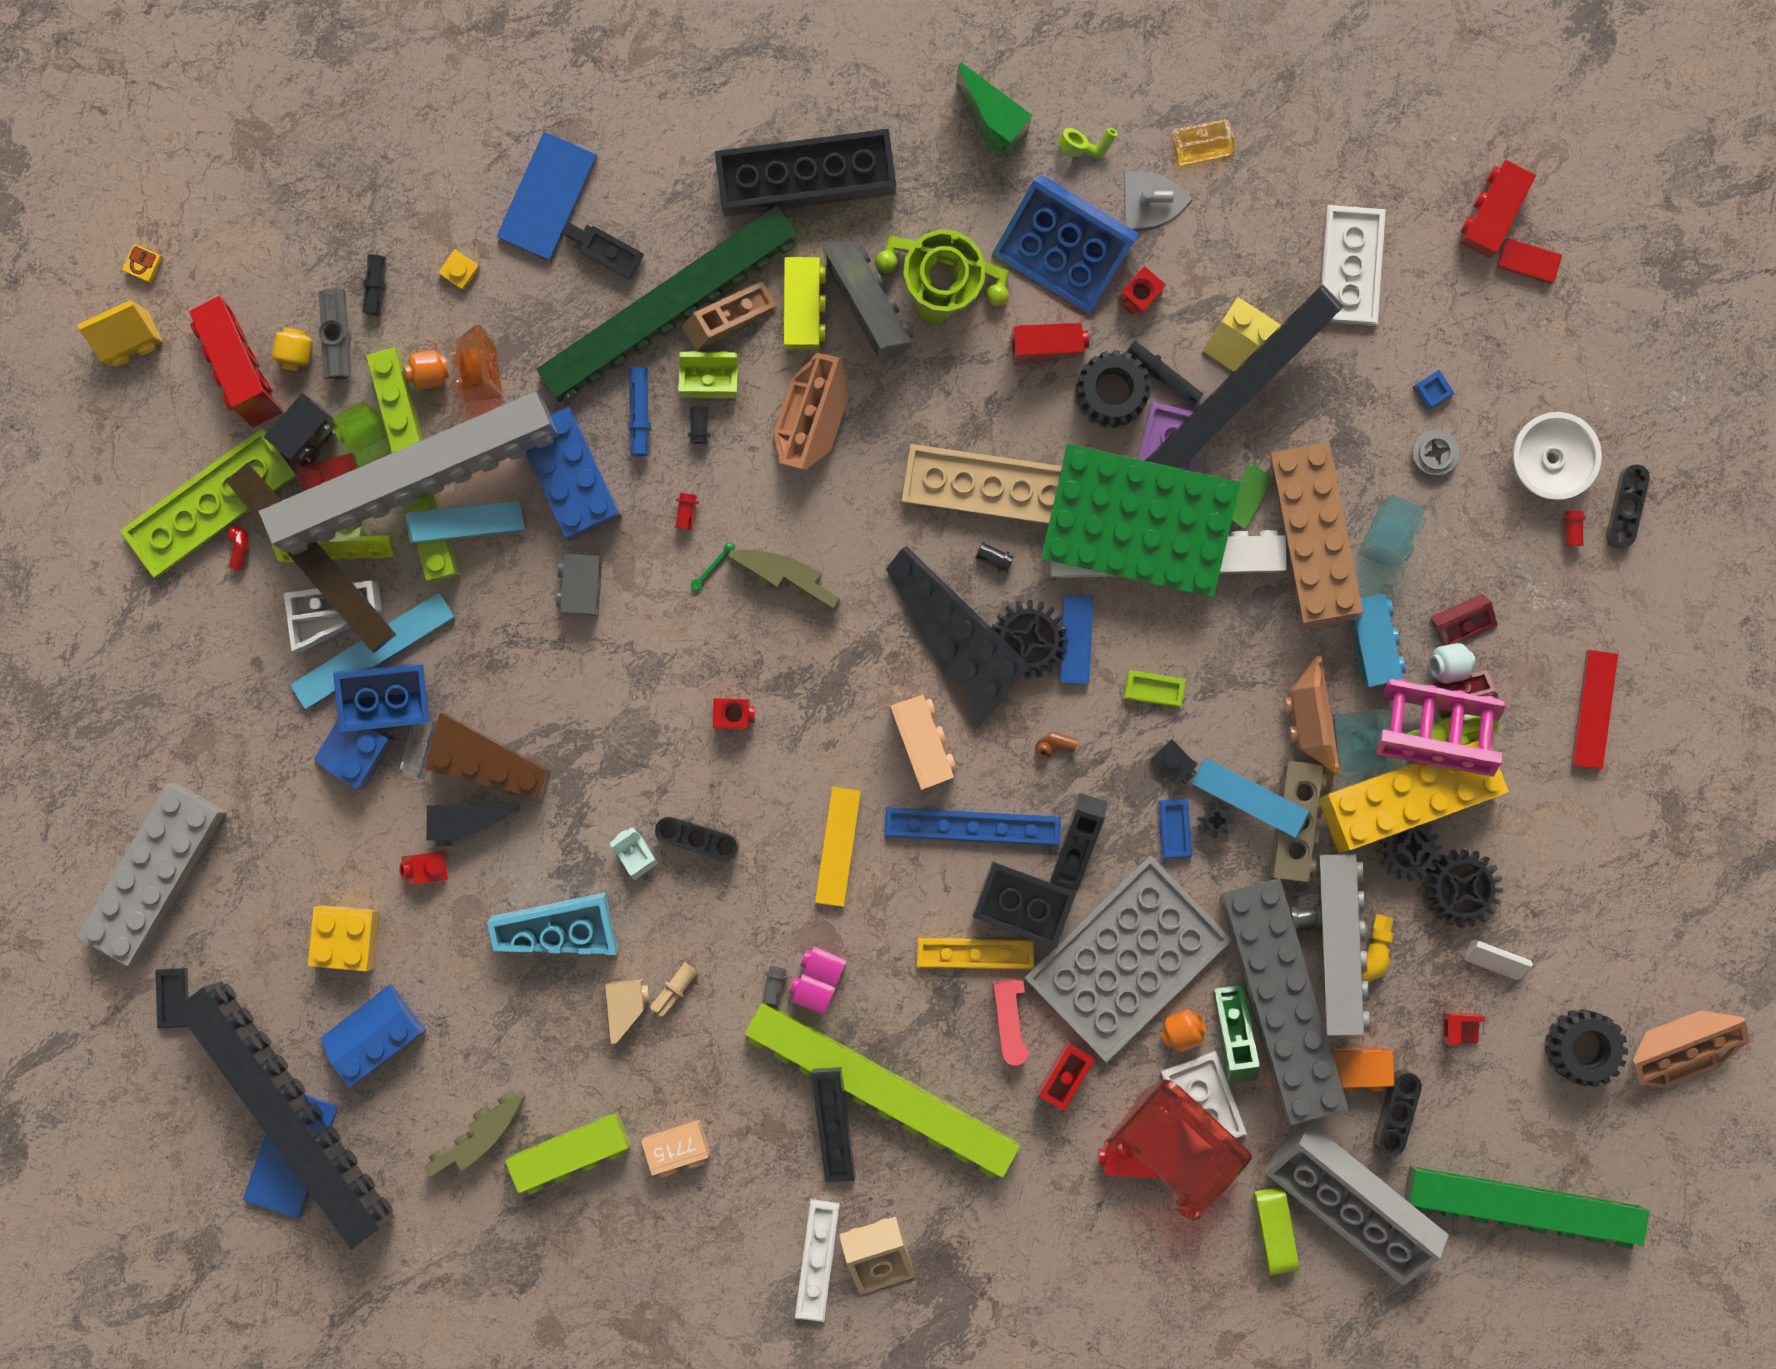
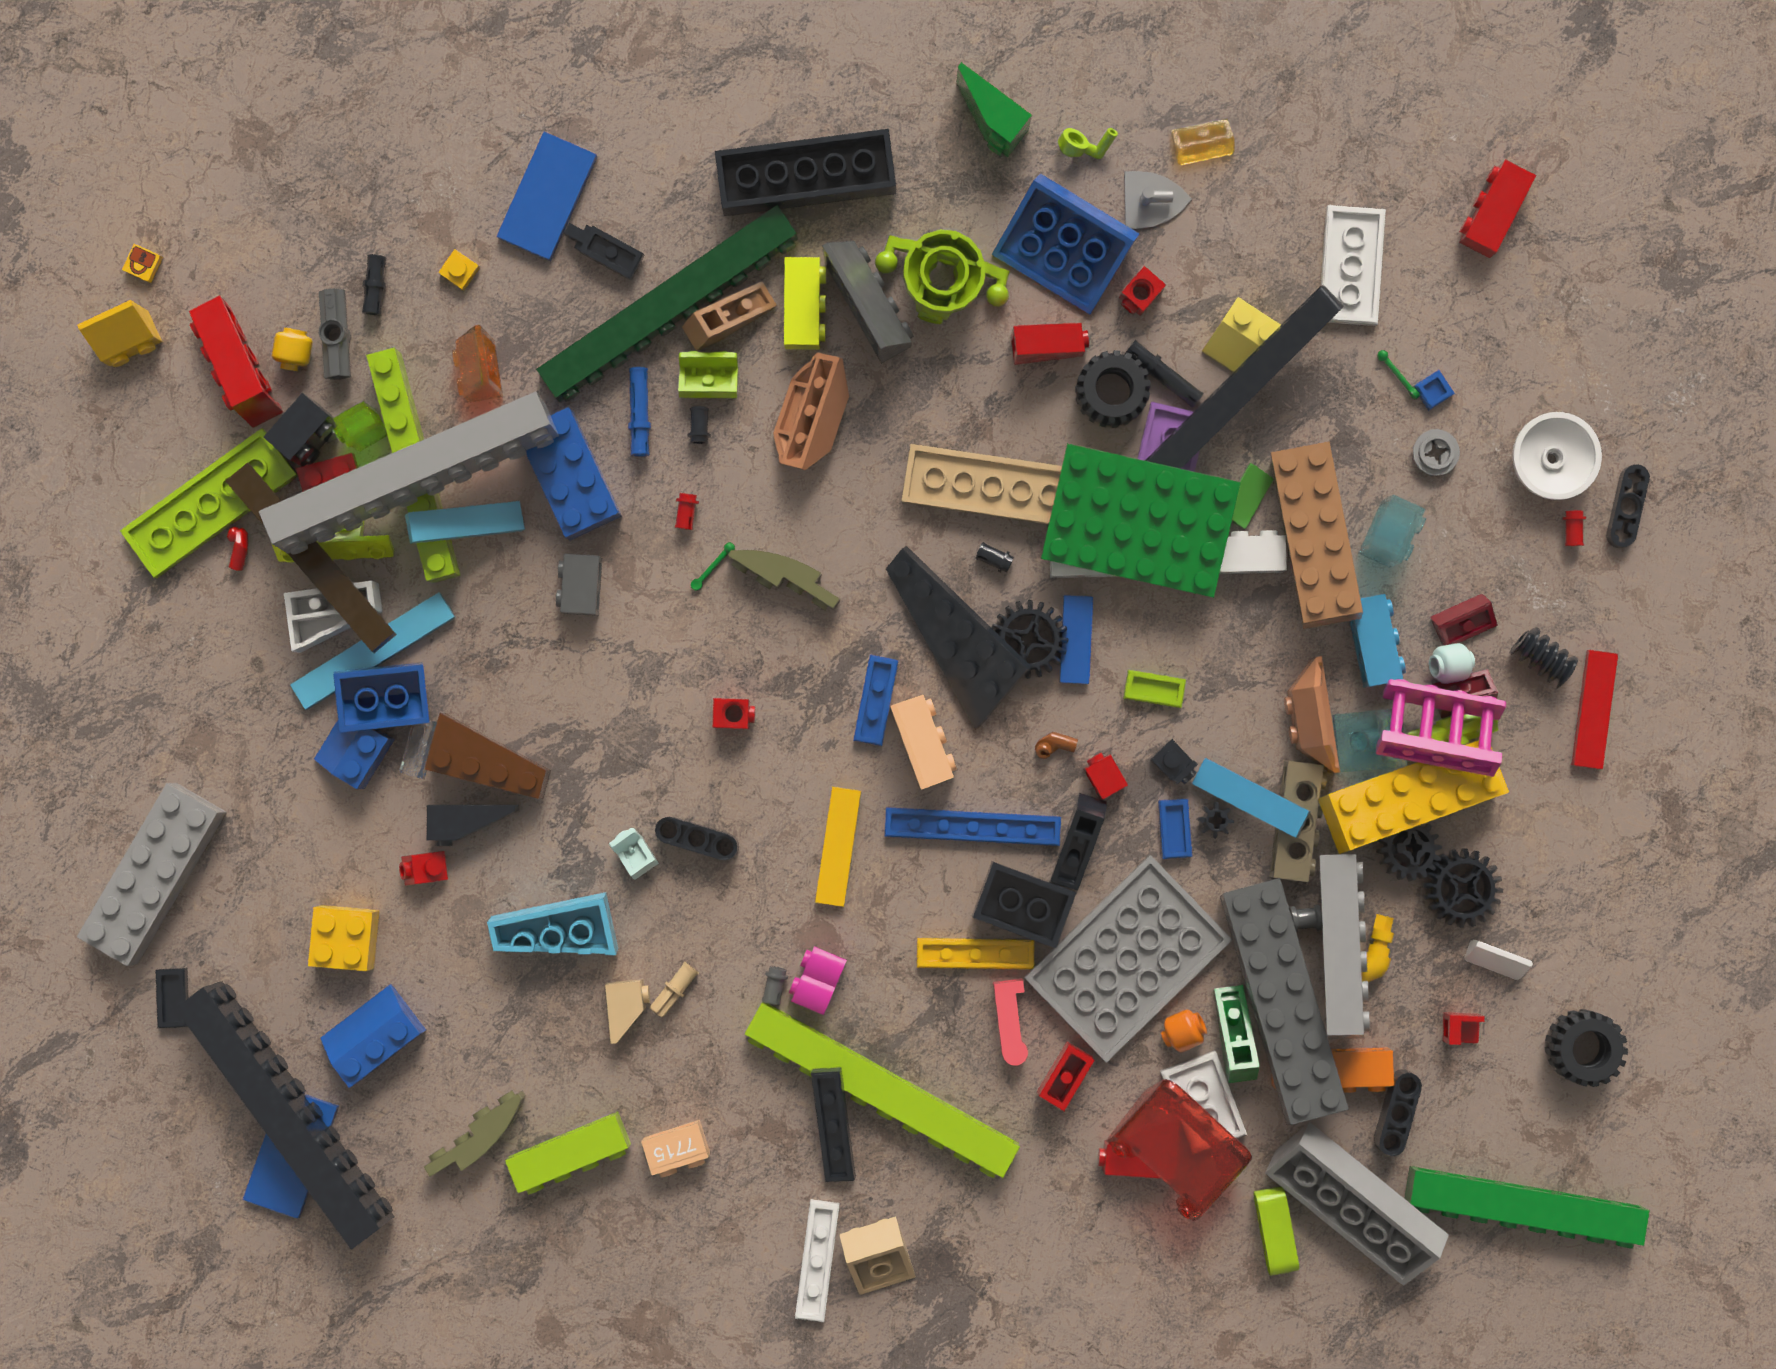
(426, 370): orange head -> none
(875, 700): none -> blue tile
(1104, 775): none -> red brick
(1383, 355): none -> green hinge
(1529, 260): red tile -> none
(1545, 656): none -> black piece
(1688, 1048): nougat wedge -> none

